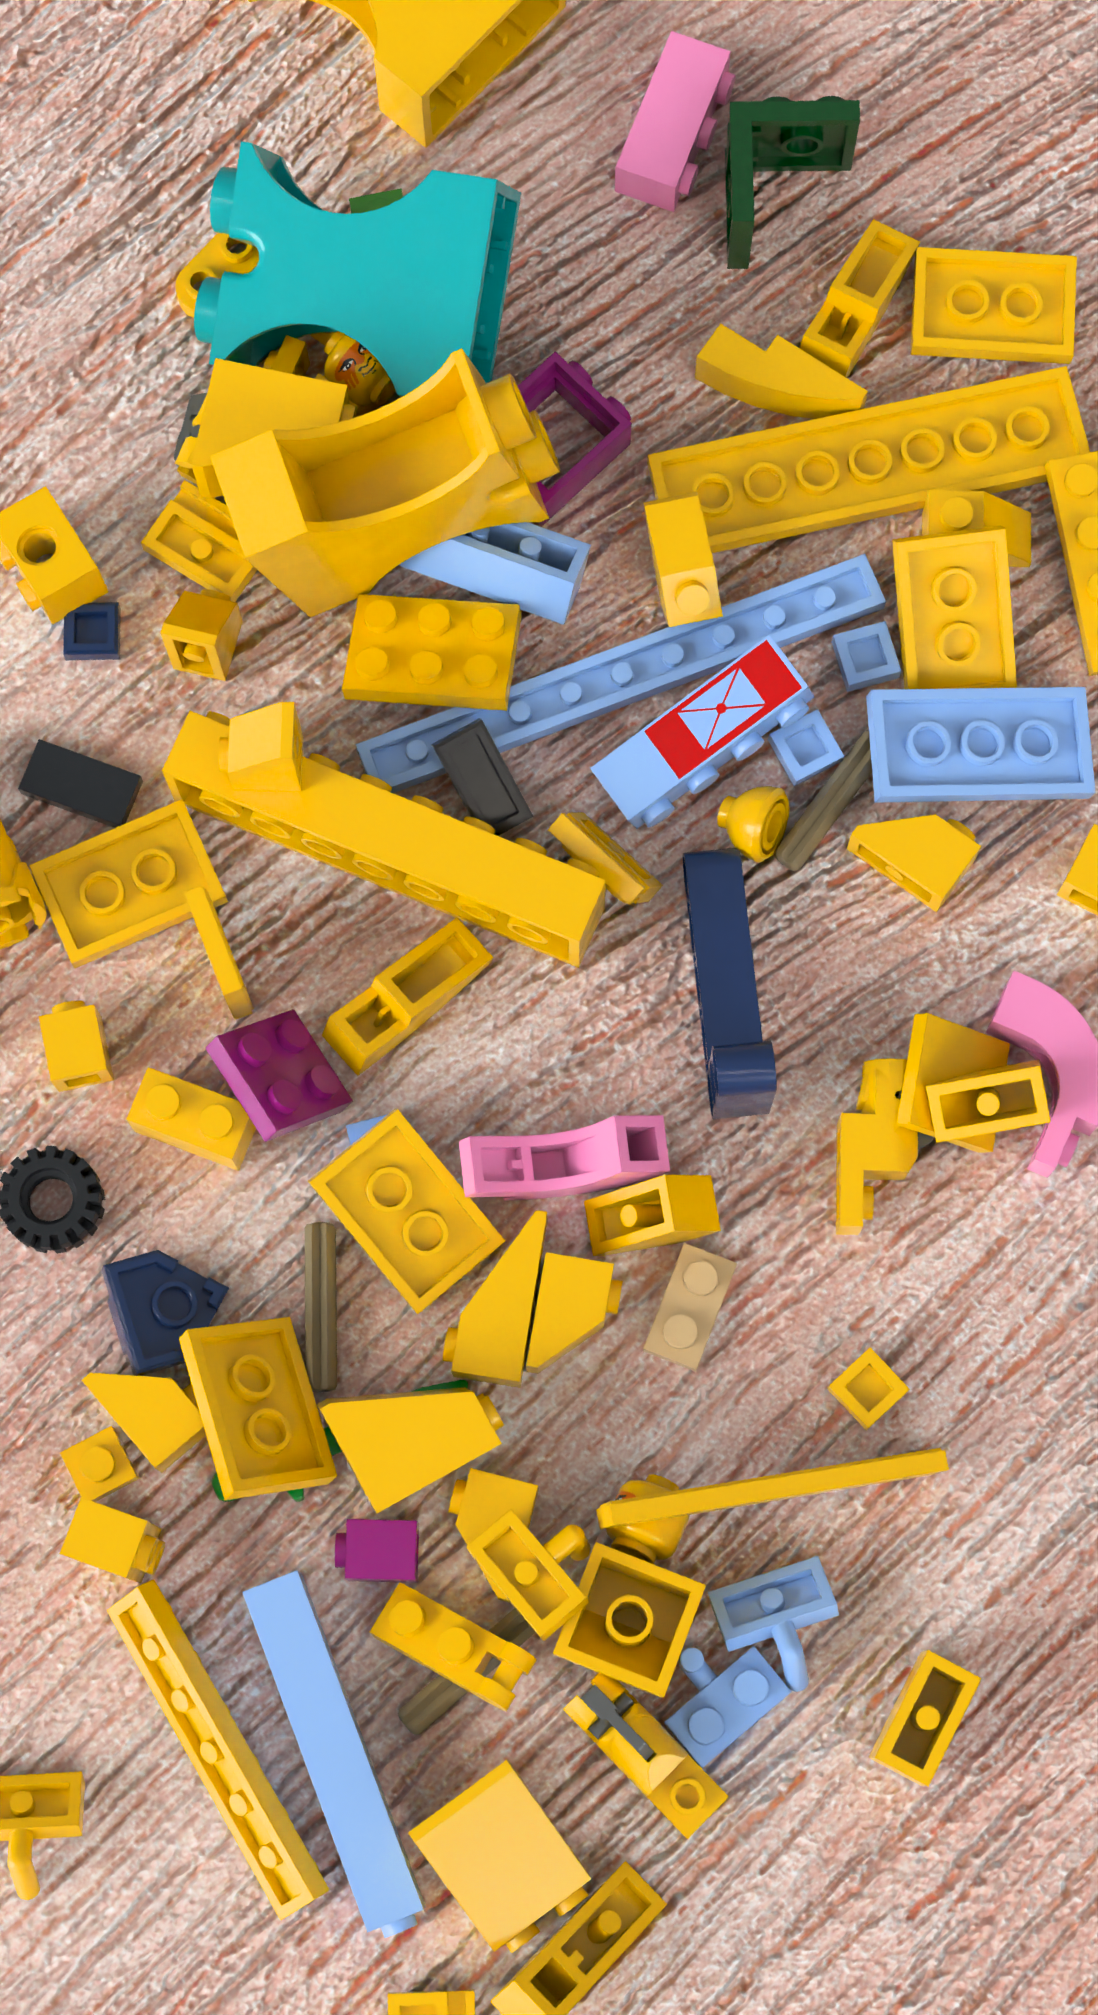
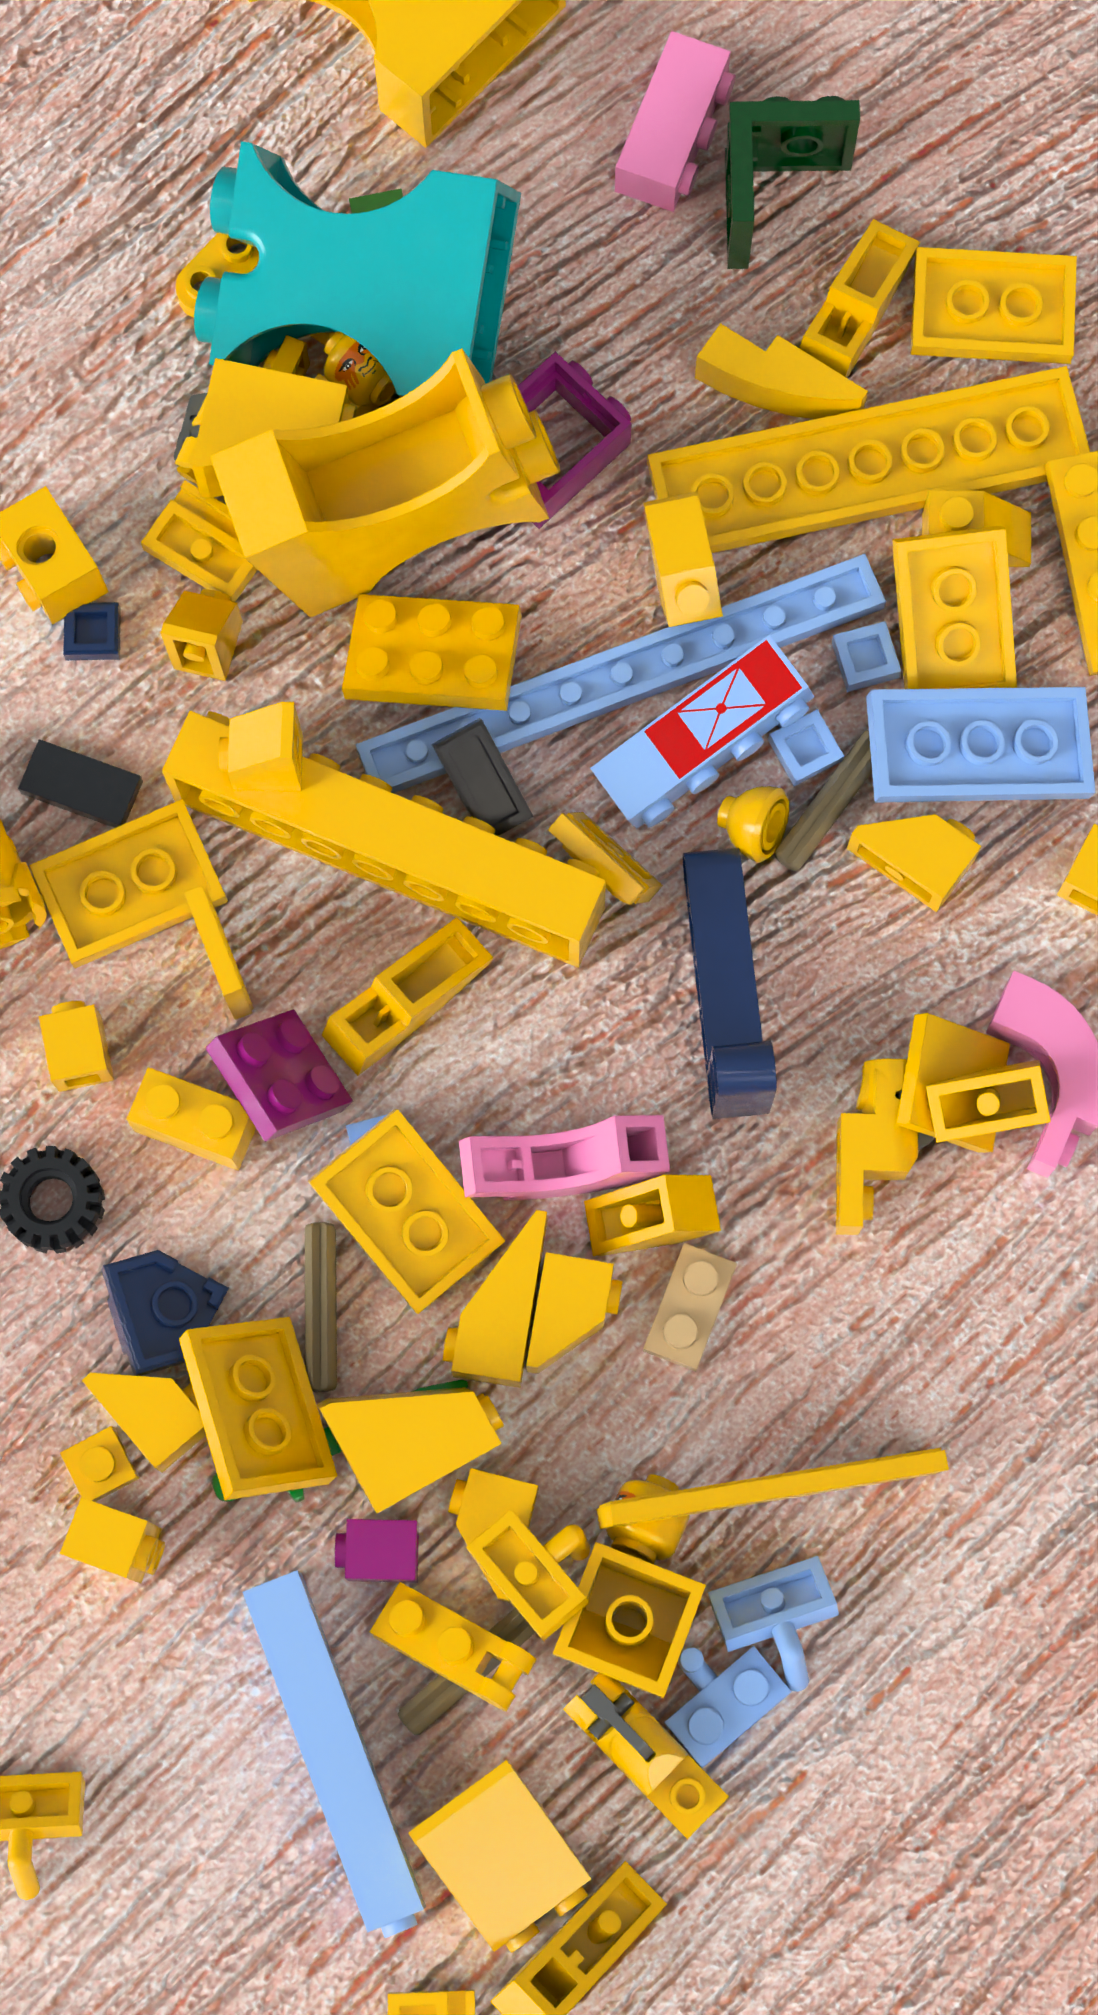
(217, 1749): yellow plate -> none
(511, 566): light blue brick -> none
(868, 1388): yellow plate -> none
(925, 1718): yellow brick -> none

